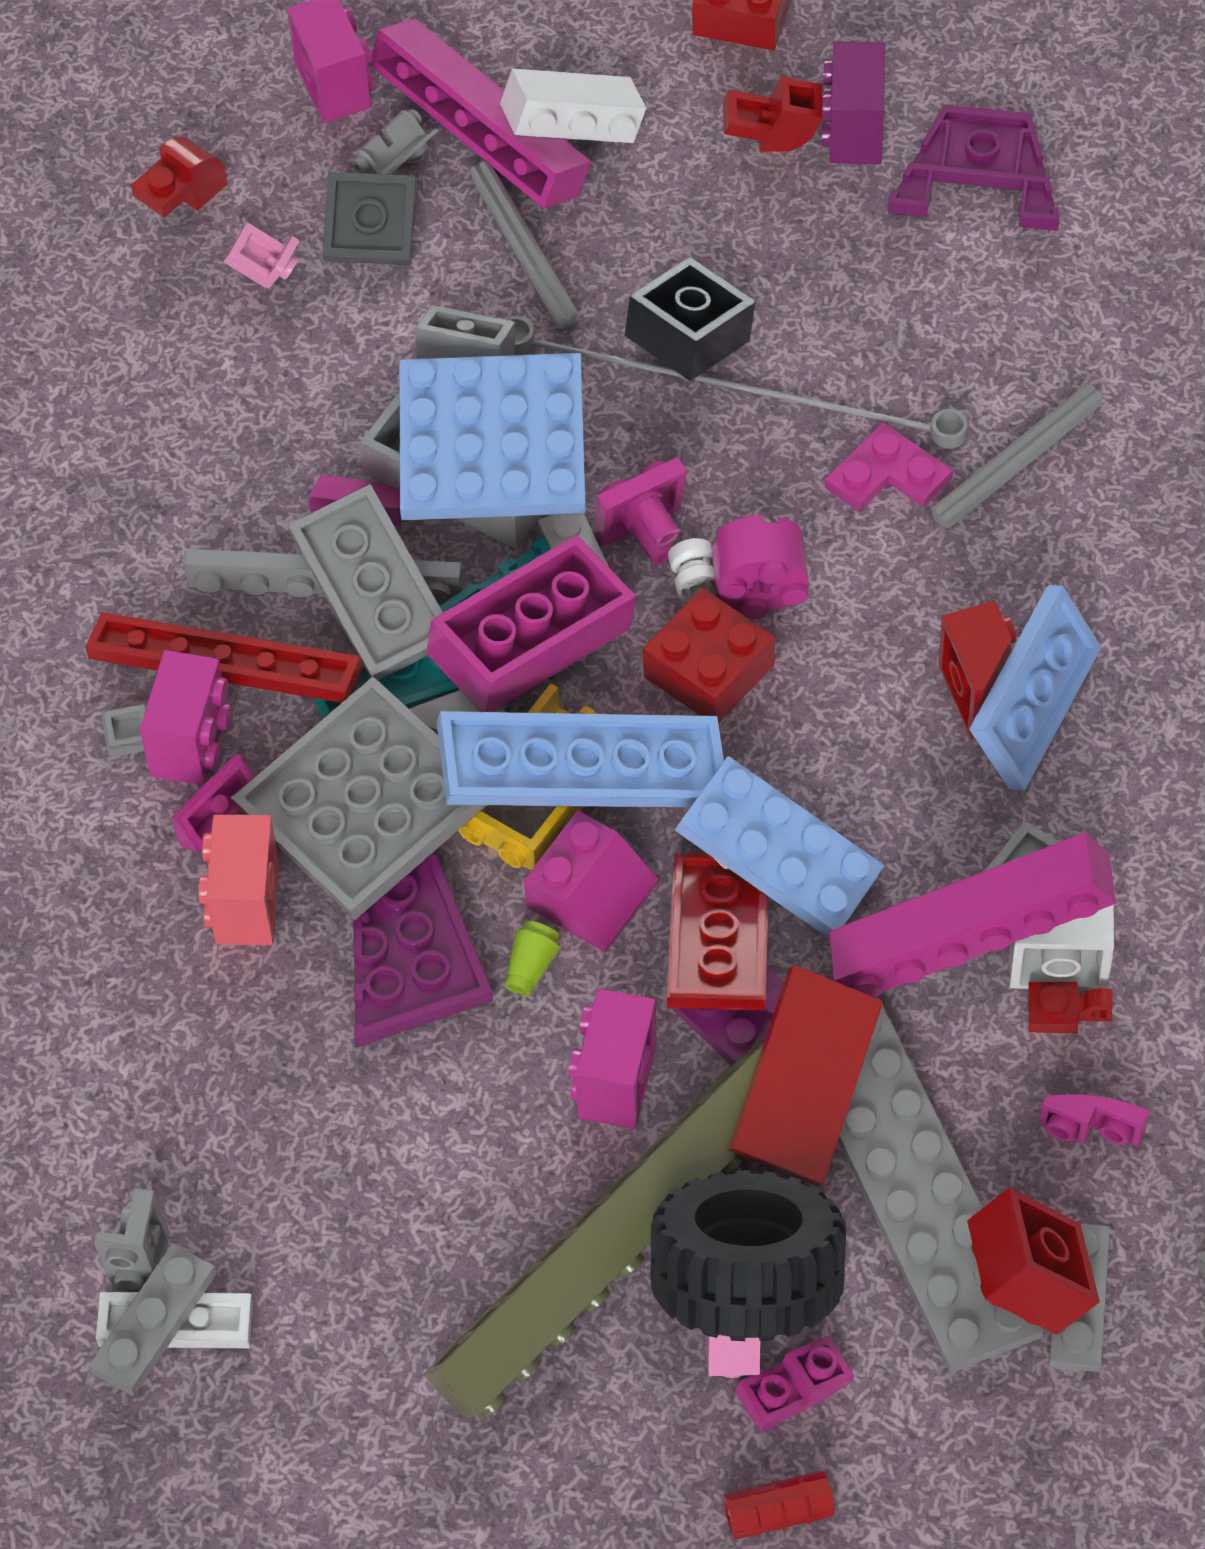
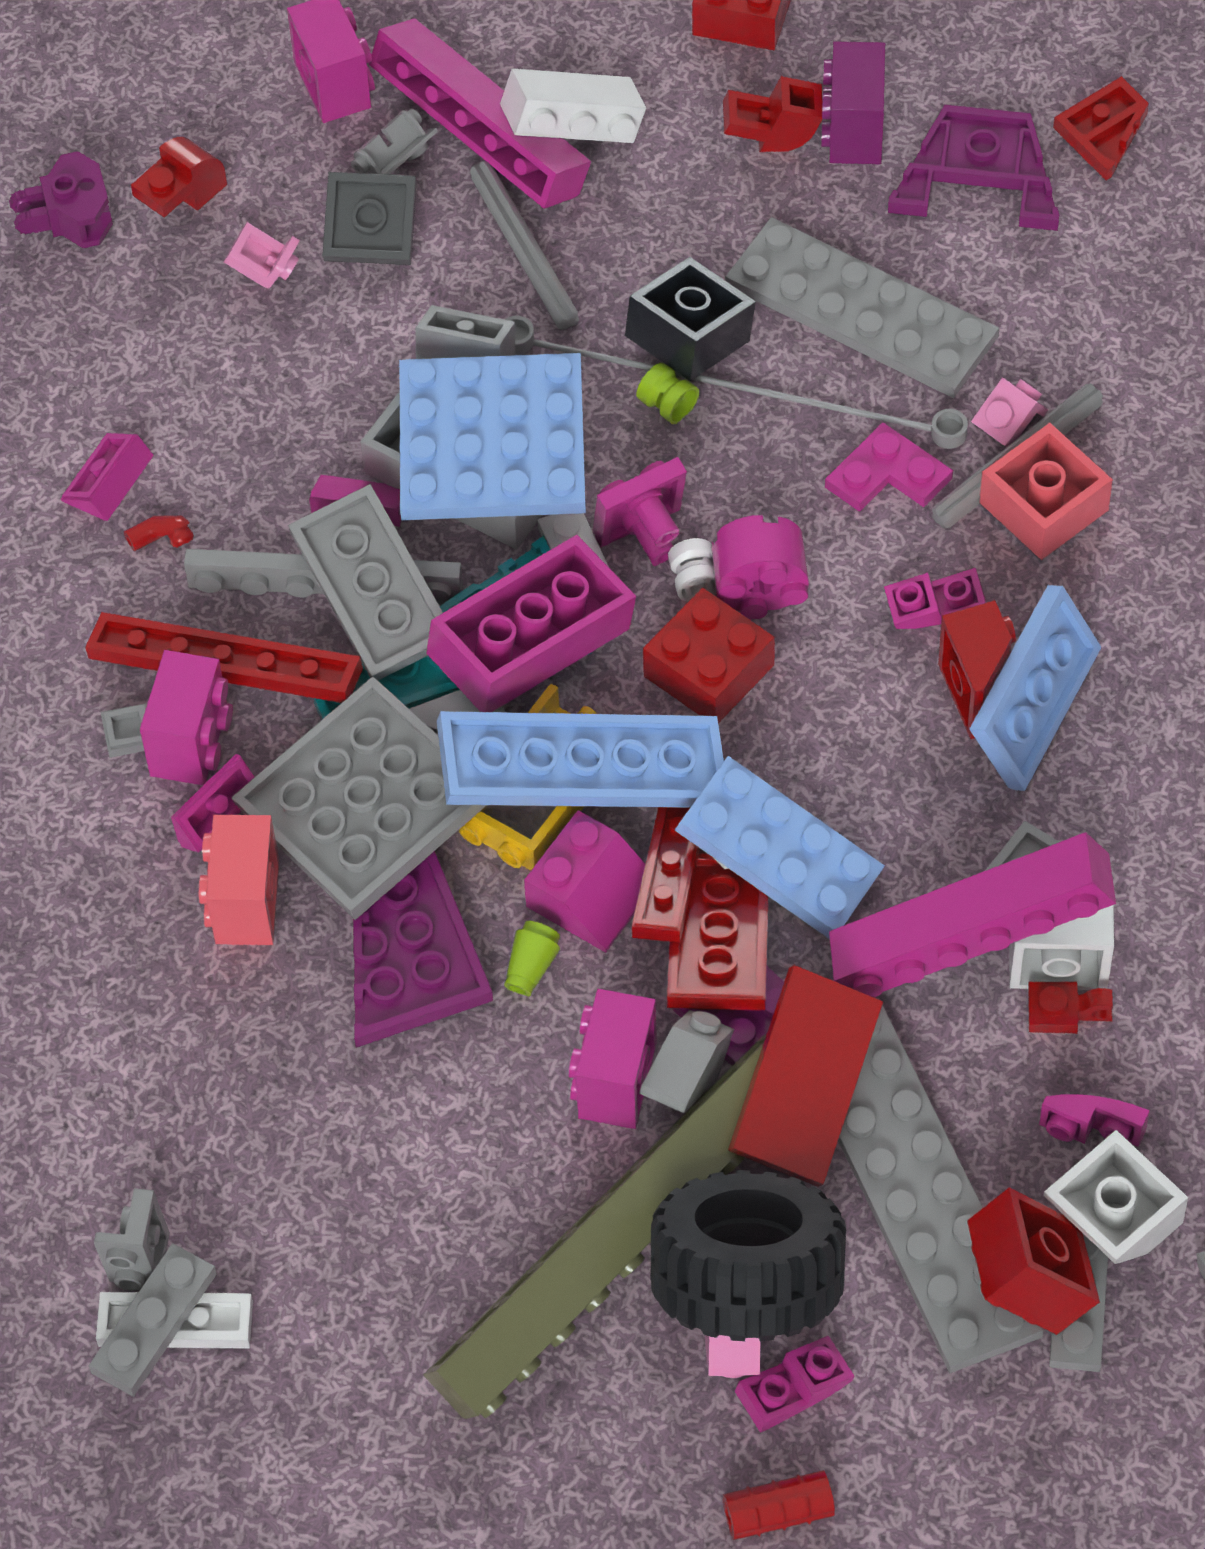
(68, 202): none -> magenta hinge
(108, 474): none -> dark pink slope
(157, 527): none -> red arm
(665, 880): none -> red tile
(667, 393): none -> lime wheel
(688, 1061): none -> light grey slope
(862, 307): none -> light grey plate
(922, 603): none -> dark pink slope
(1009, 411): none -> bright pink bracket
(1045, 491): none -> coral brick
(1104, 125): none -> red wing
(1119, 1200): none -> white slope

